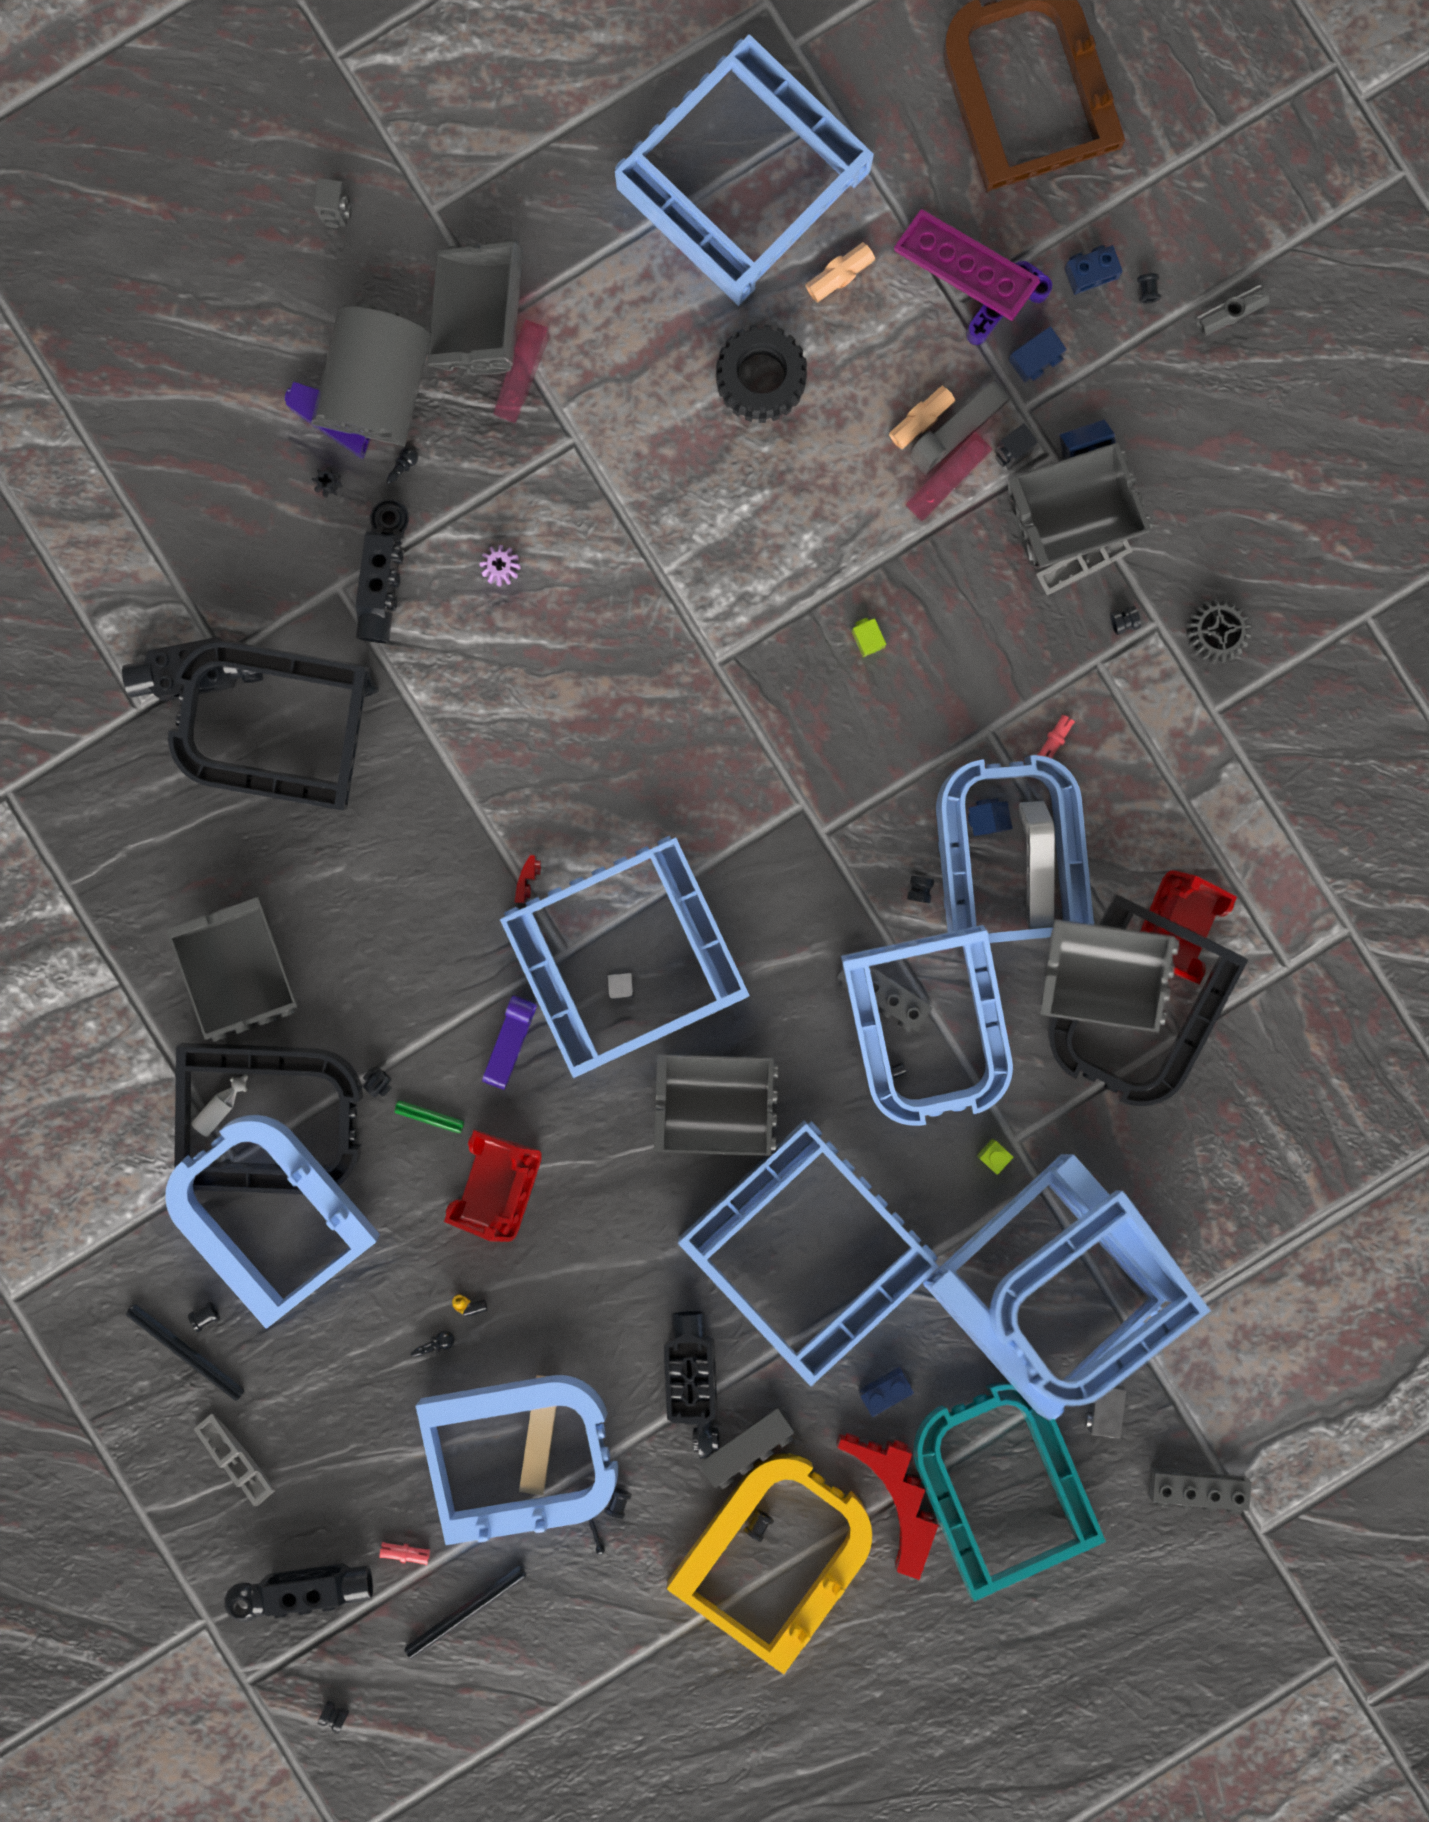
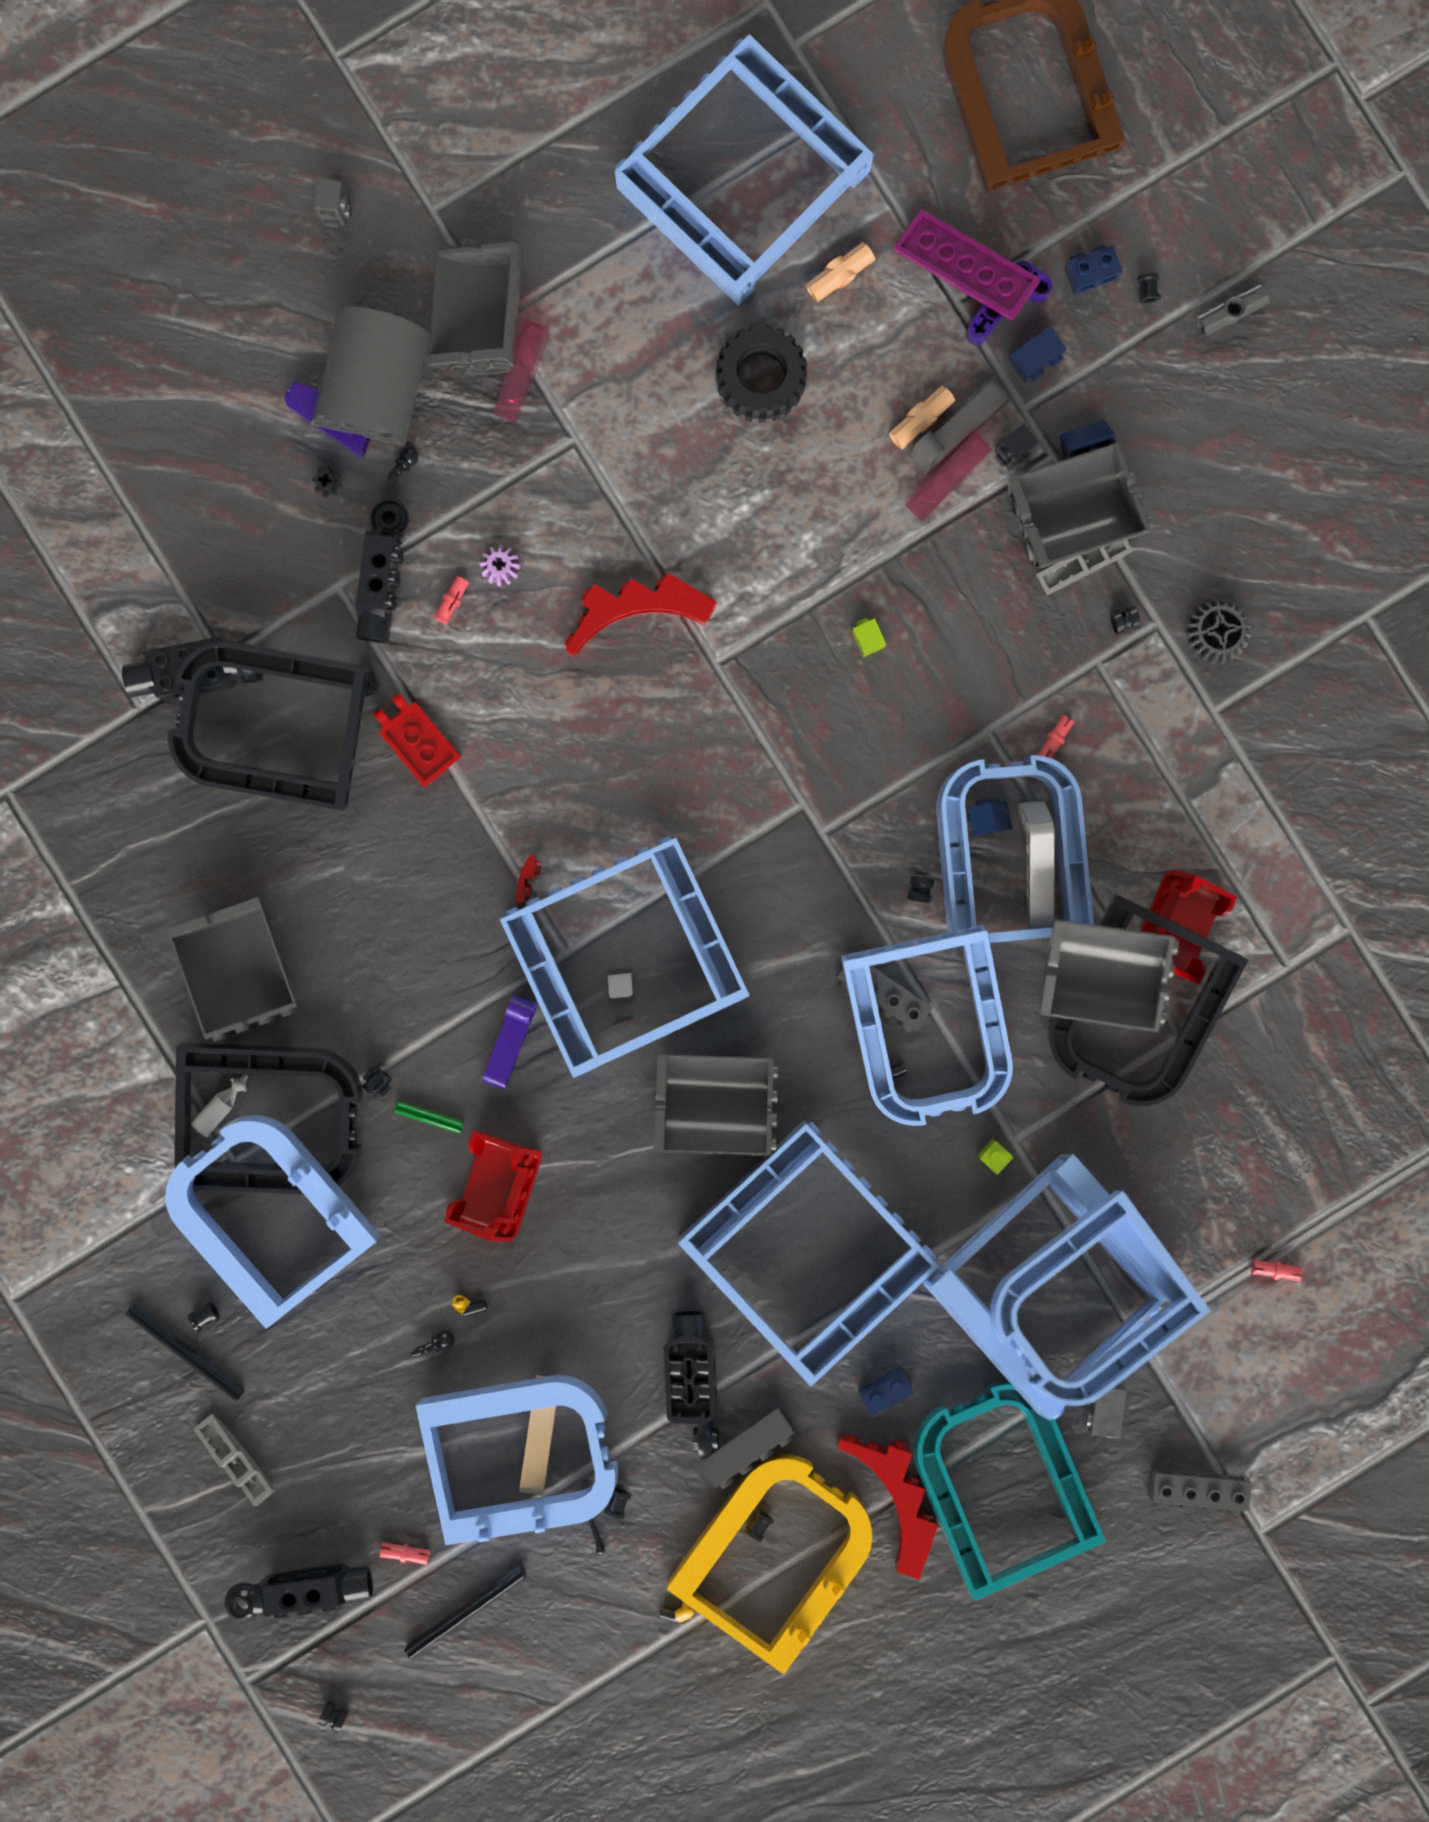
(417, 741): none -> red tile
(451, 600): none -> coral pin
(604, 608): none -> red arch
(676, 1616): none -> arm
(1276, 1270): none -> coral pin

